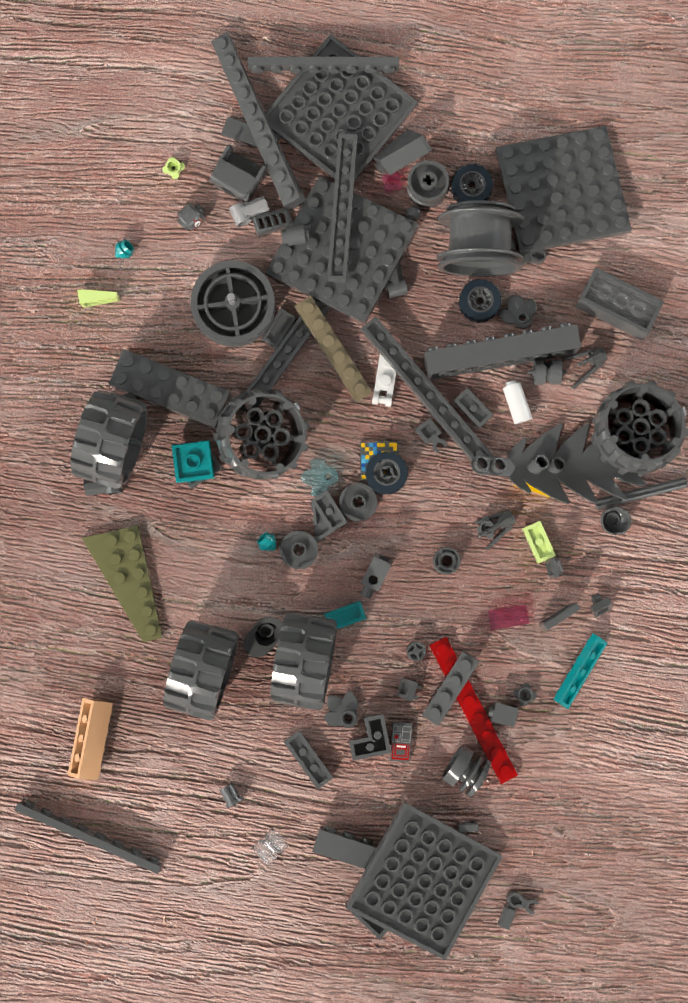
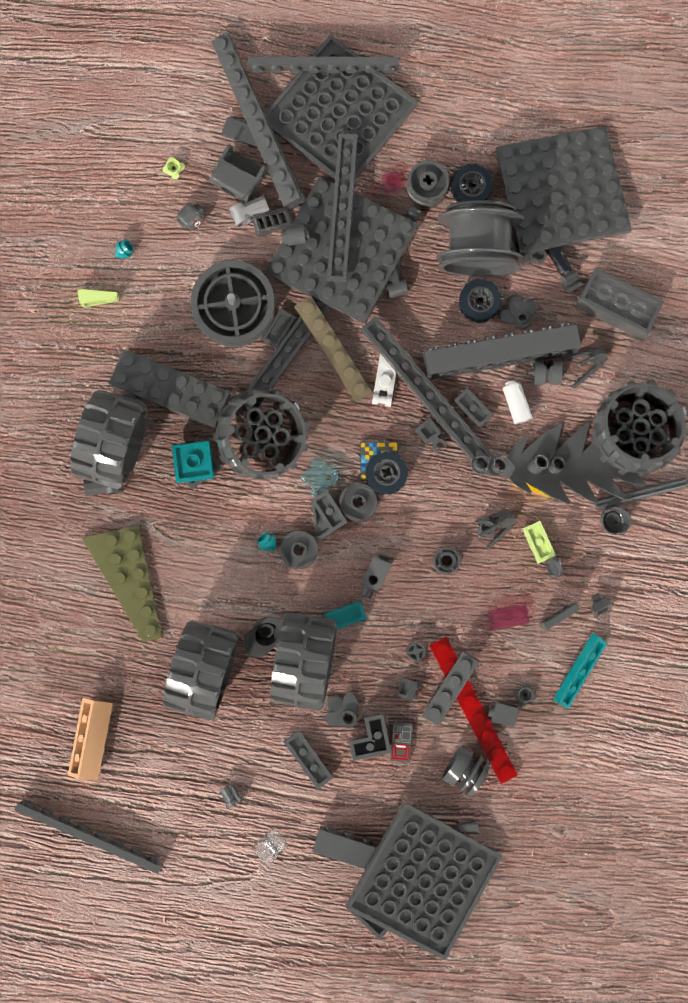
(401, 152): dark grey slope -> none
(514, 900): dark grey bar -> none
(570, 279): none -> piece

